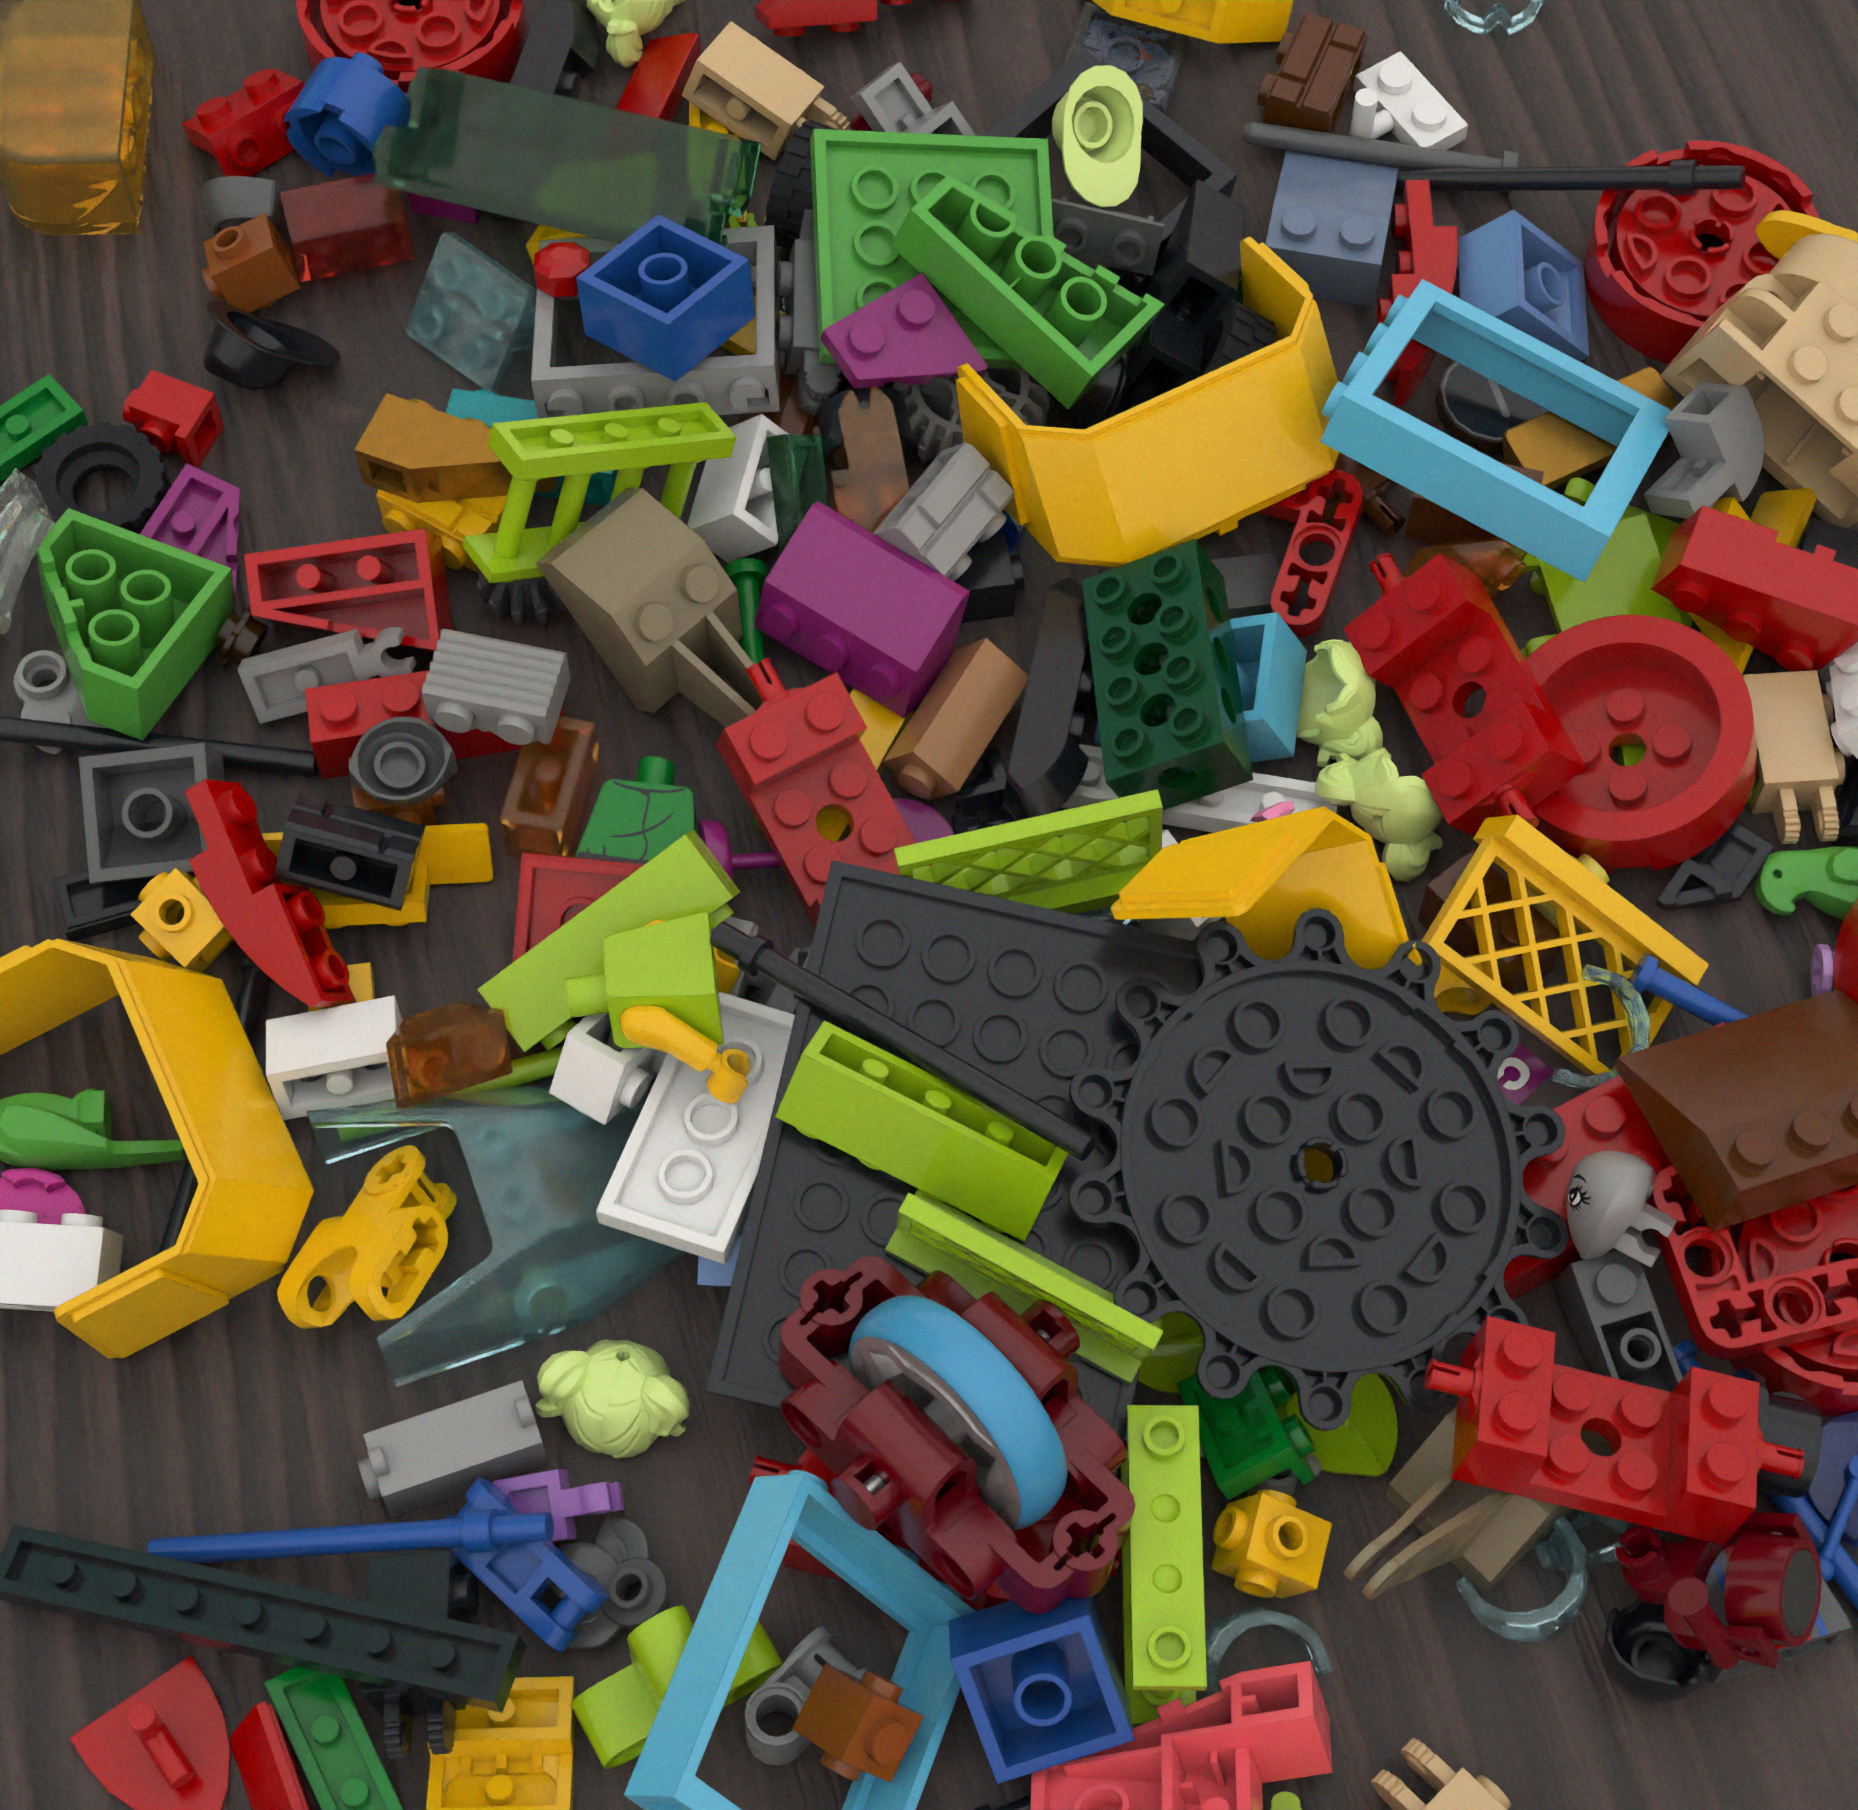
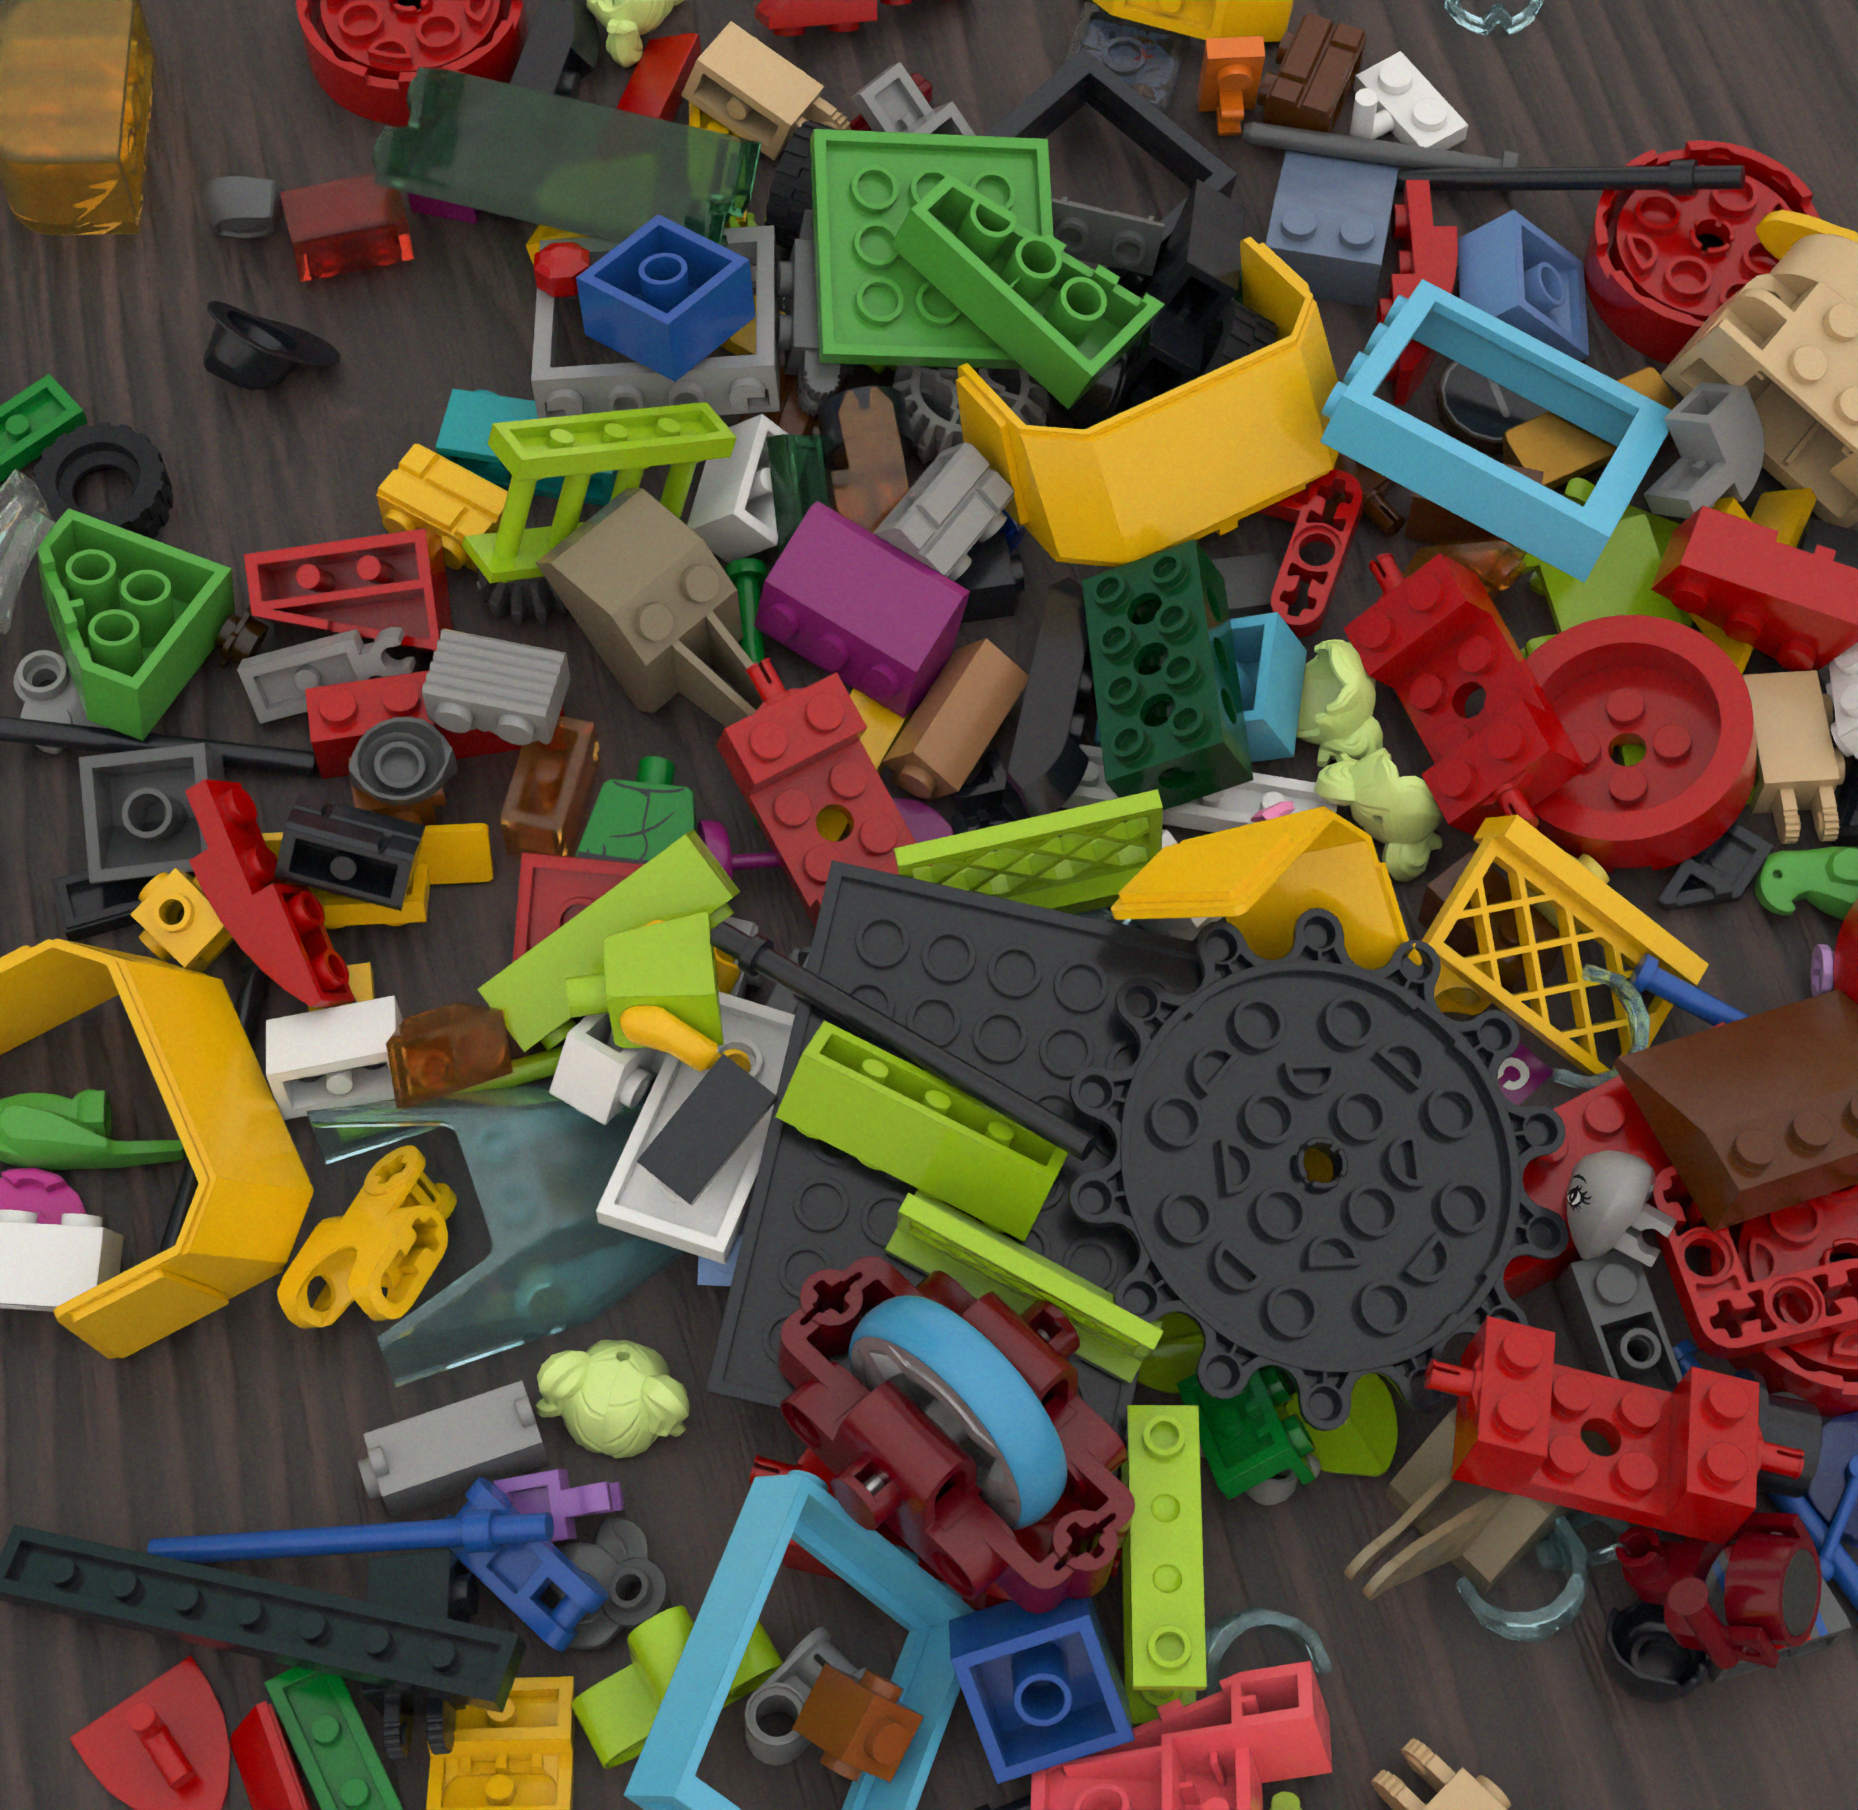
(175, 416): red brick -> none
(200, 518): magenta wing -> none
(248, 126): red bracket -> none
(250, 265): dark orange brick -> none
(344, 114): blue brick -> none
(431, 455): pearl gold slope -> none
(472, 311): clear light blue bracket -> none
(707, 1129): none -> black tile
(901, 339): magenta wing -> none
(1100, 135): yellowish green piece -> none
(1230, 79): none -> orange plate
(1270, 1545): yellow brick -> none

